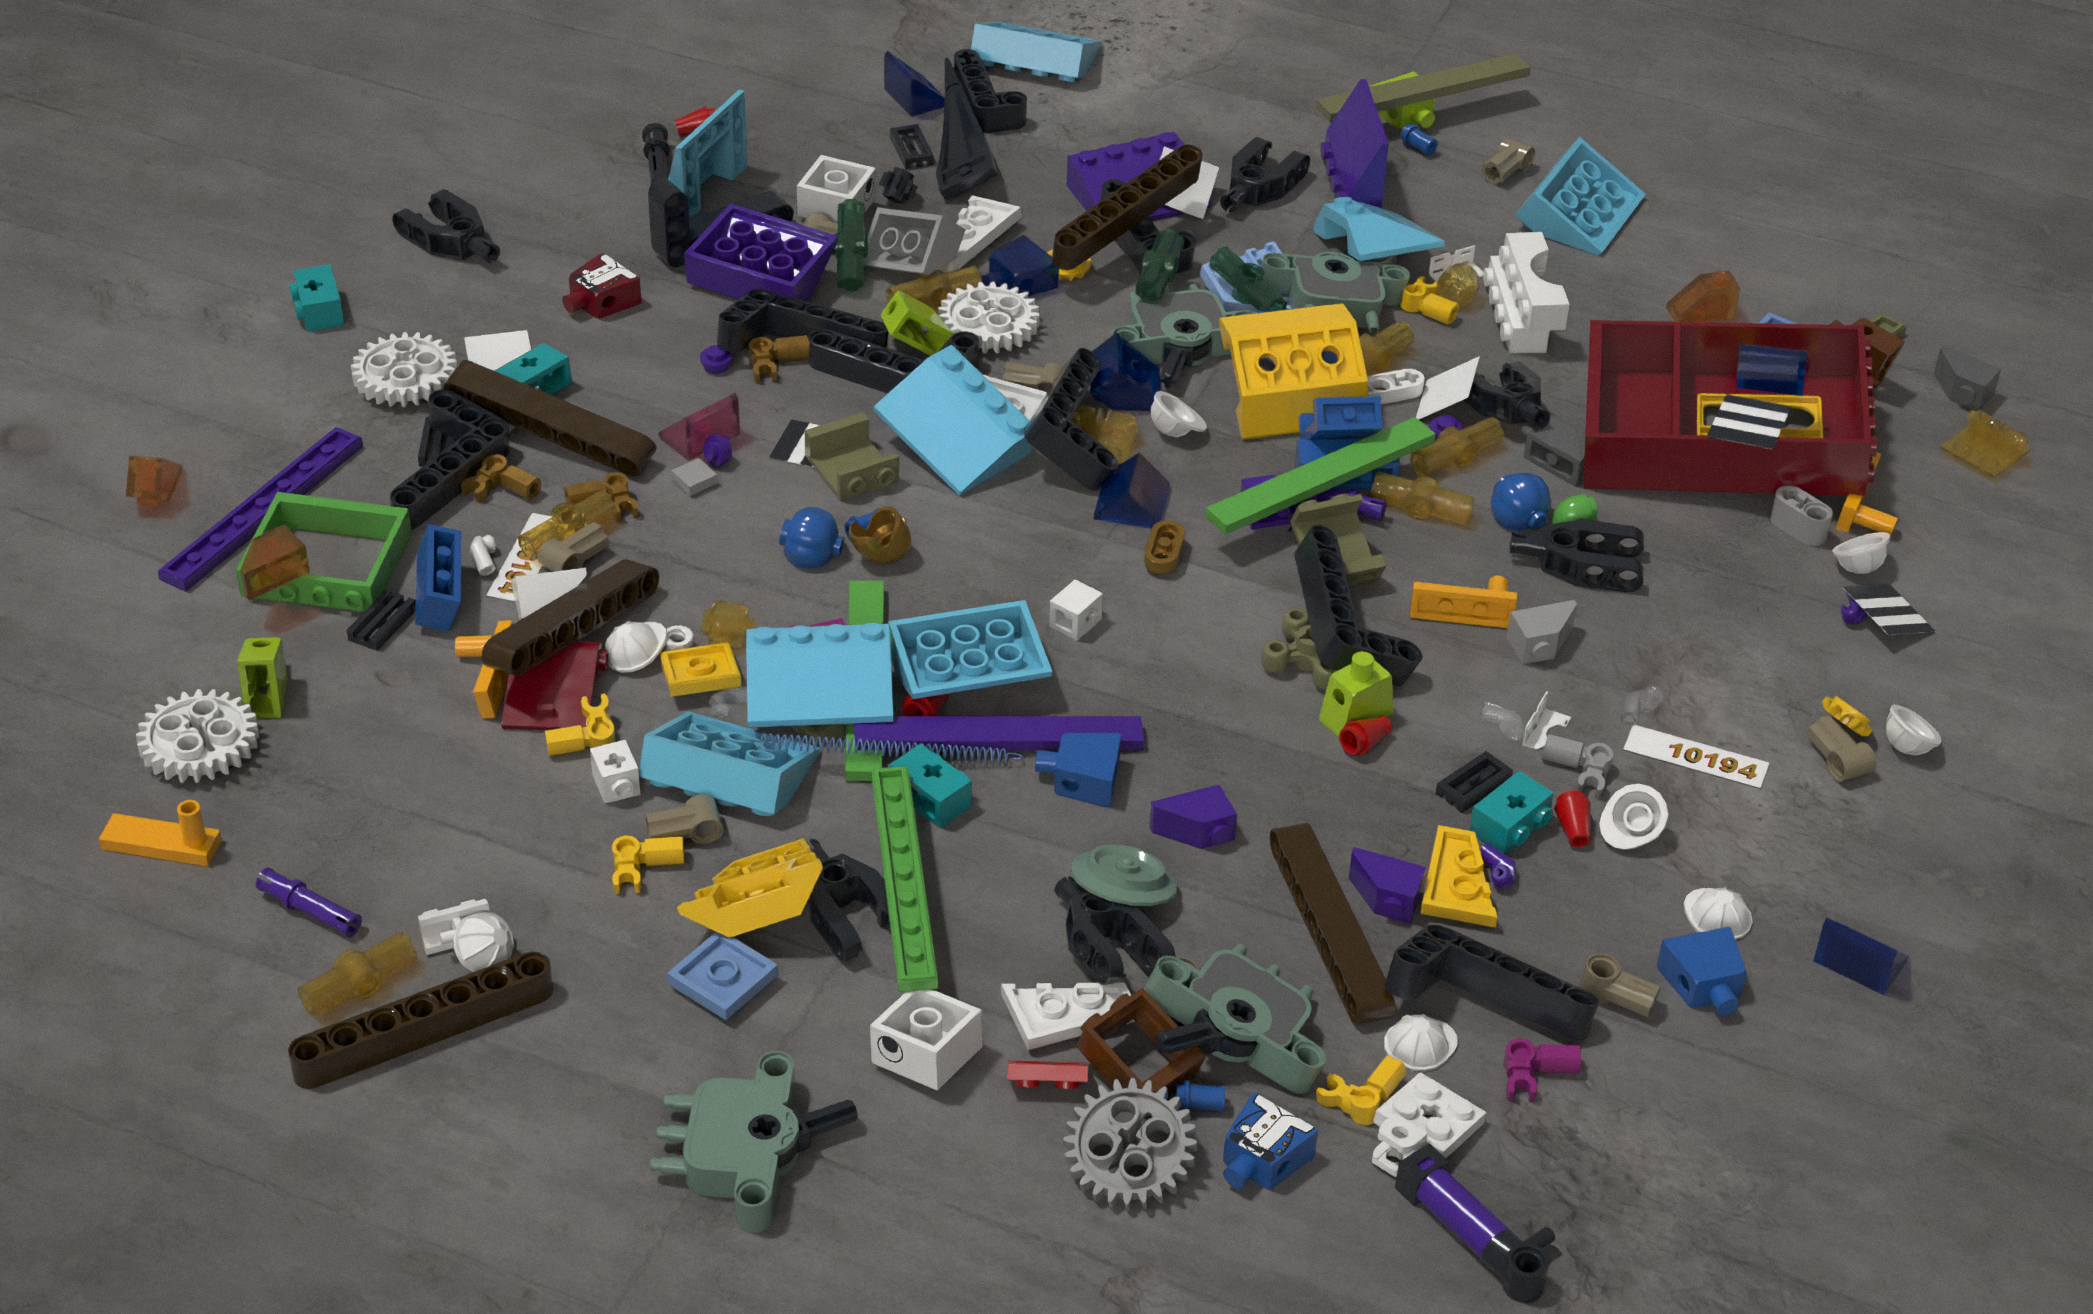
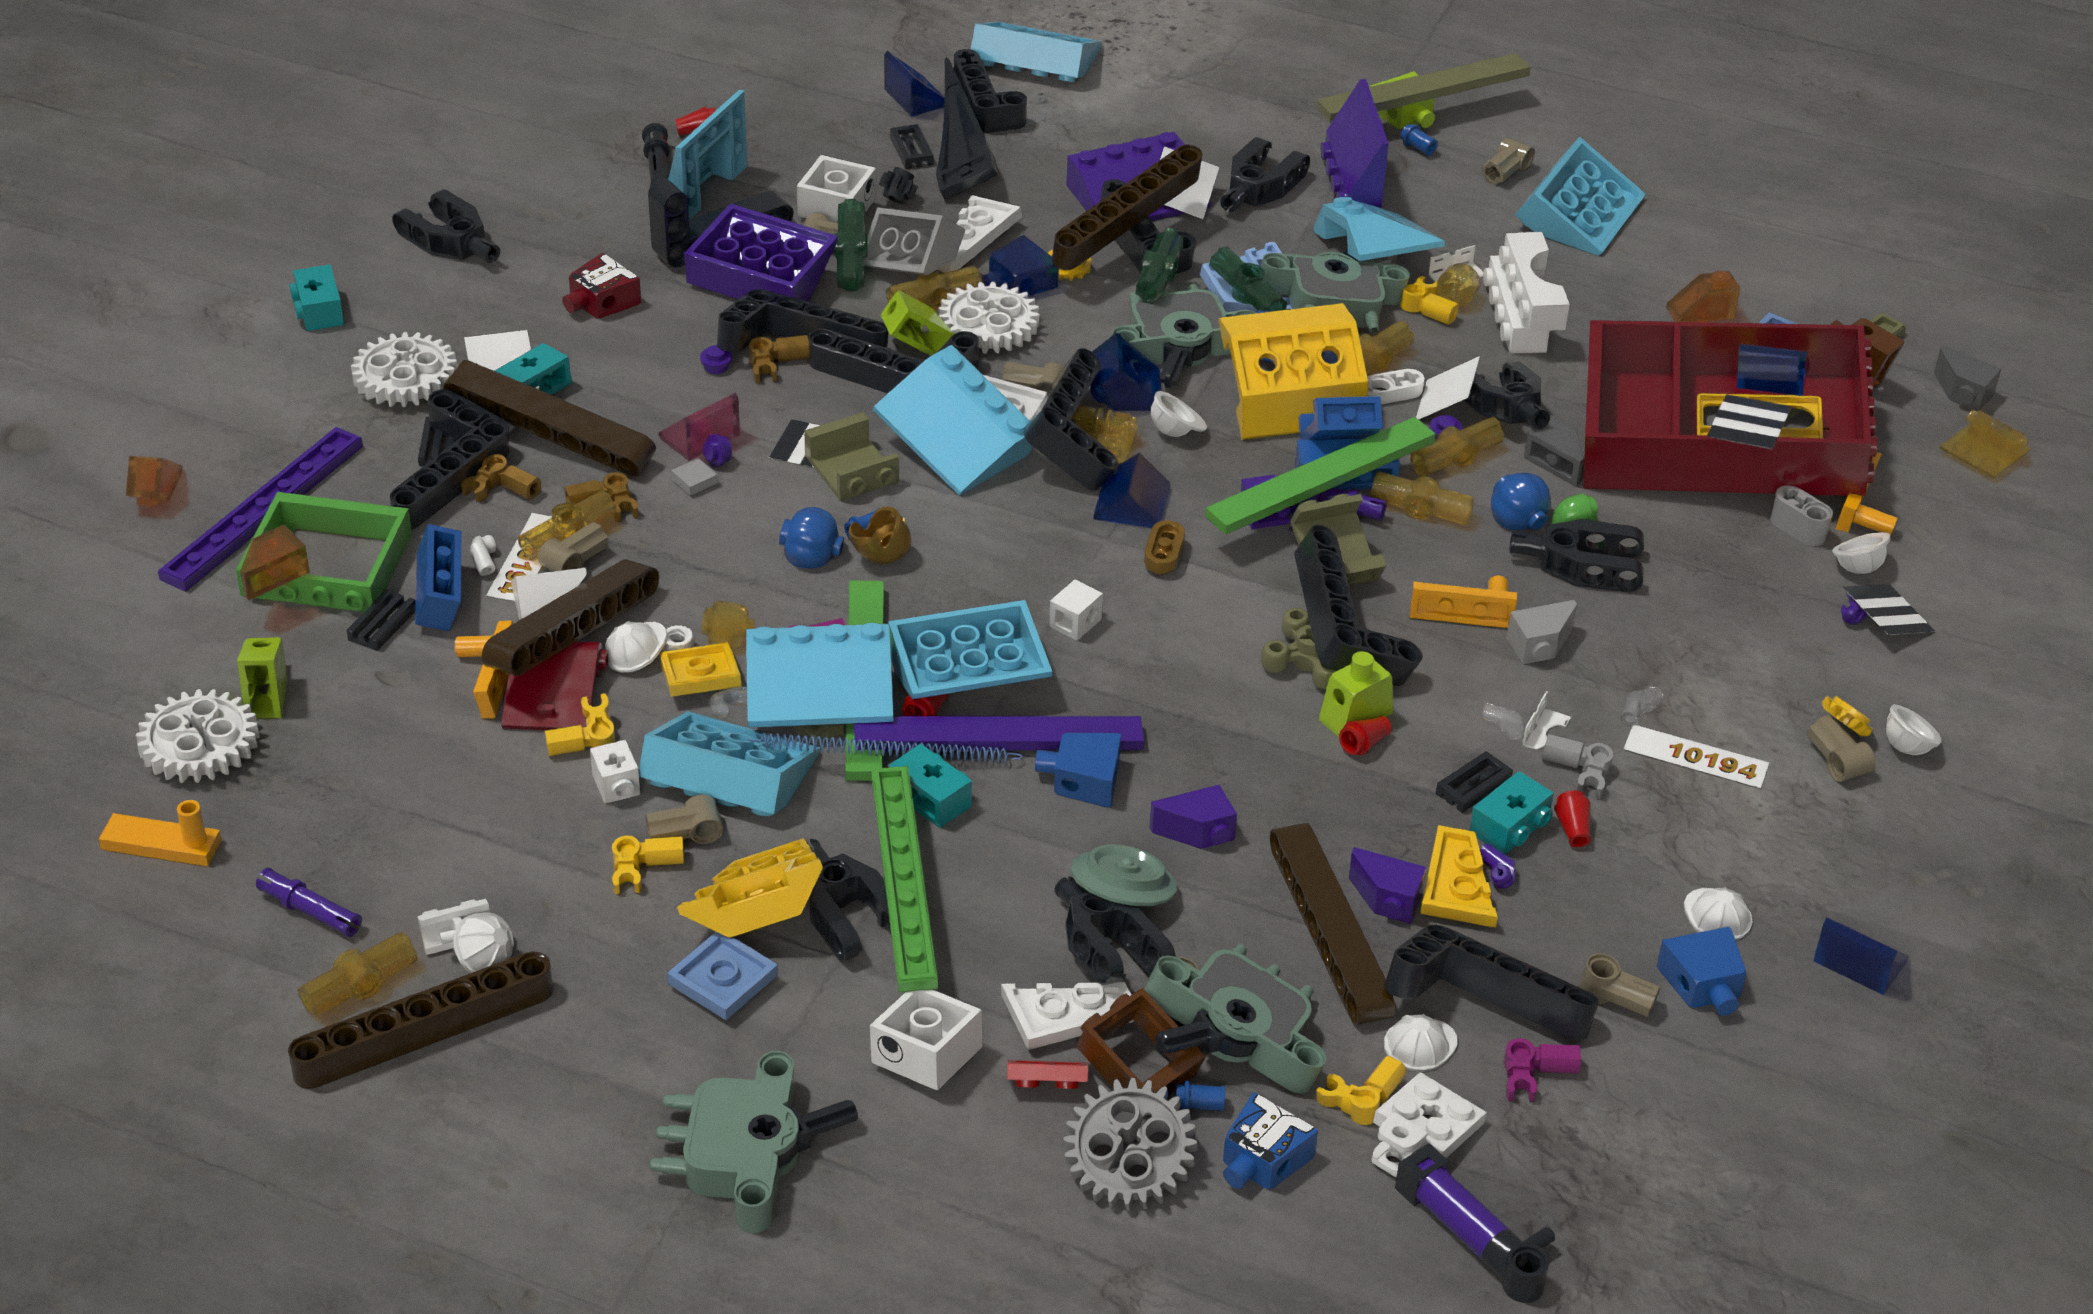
(1633, 817): white piece -> none

